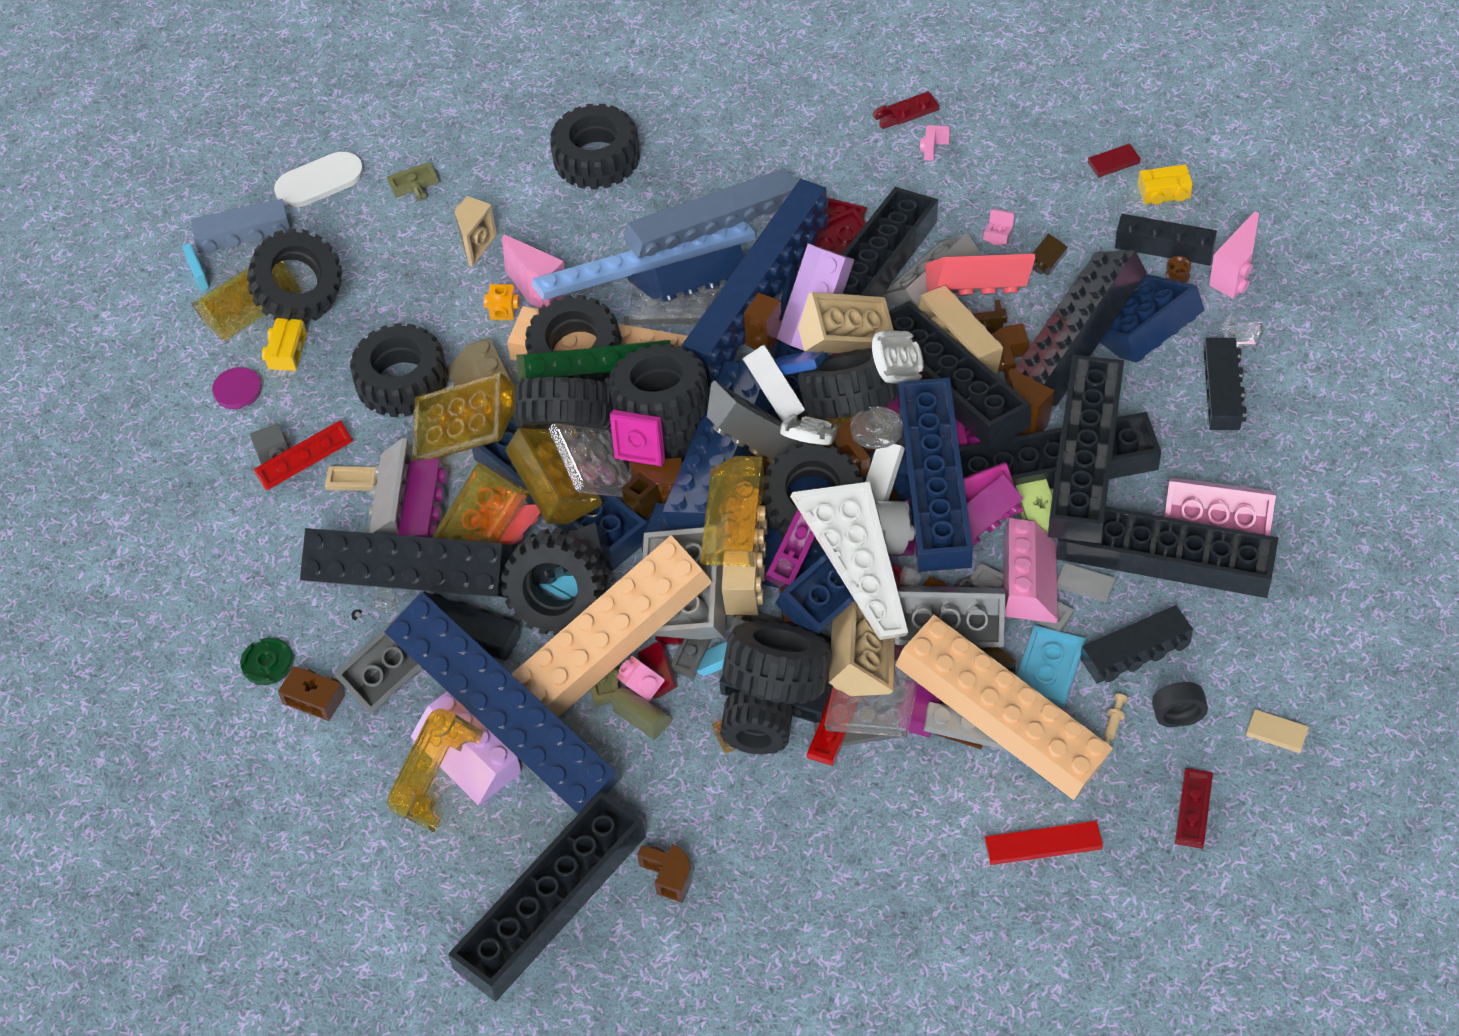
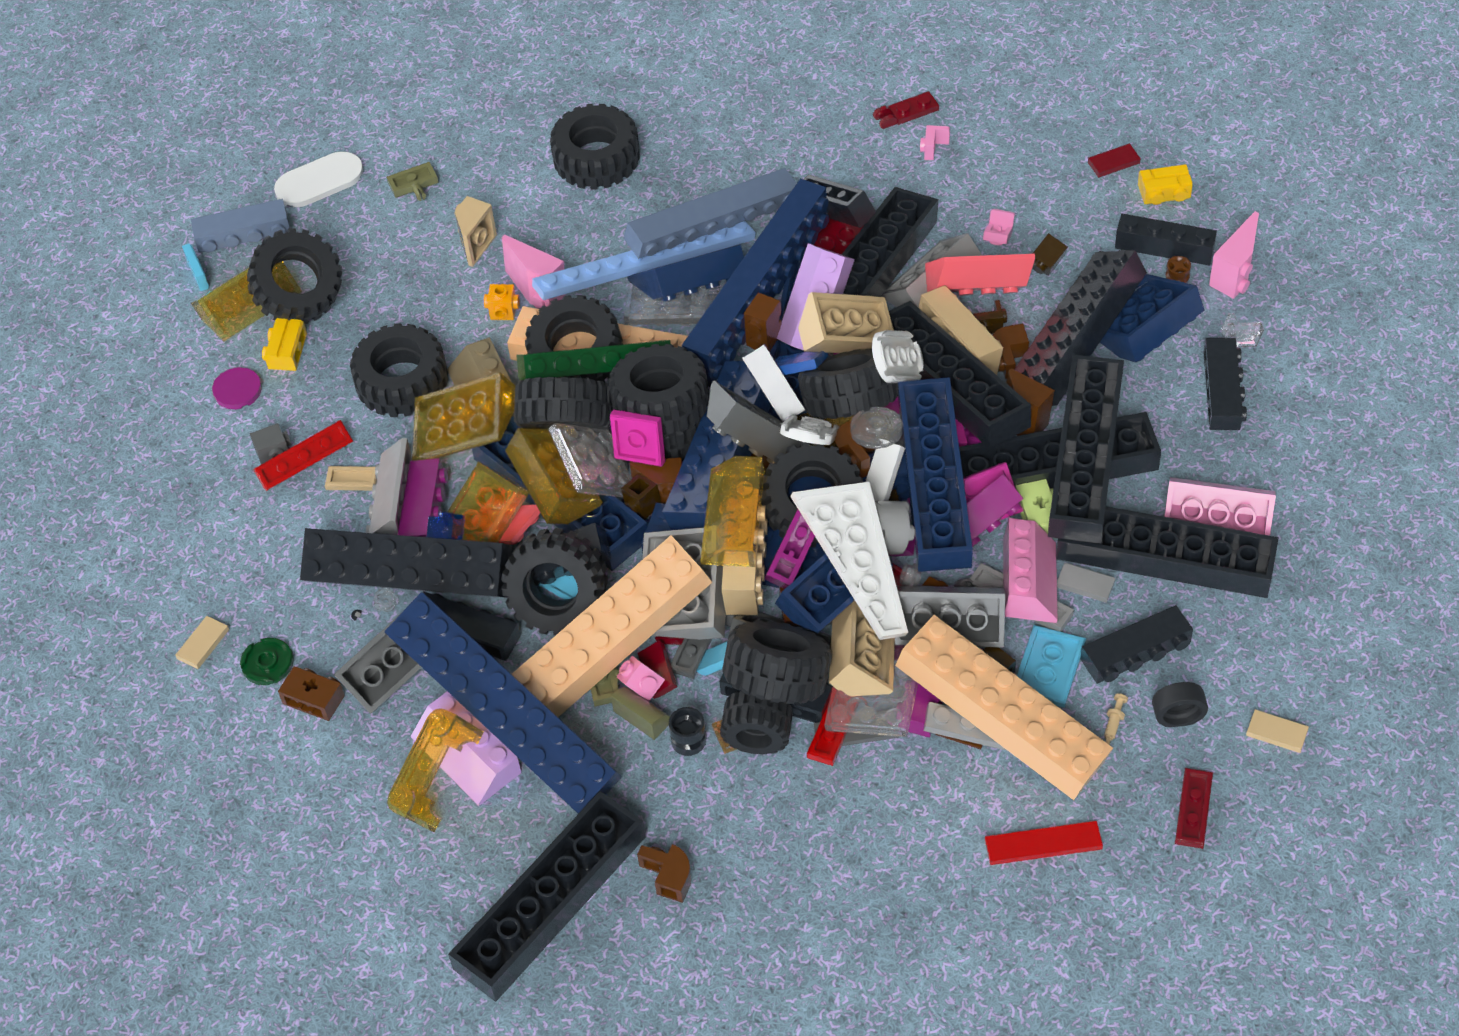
(202, 642): none -> tan tile
(446, 526): none -> clear blue brick
(687, 731): none -> black wheel
(845, 202): none -> black brick

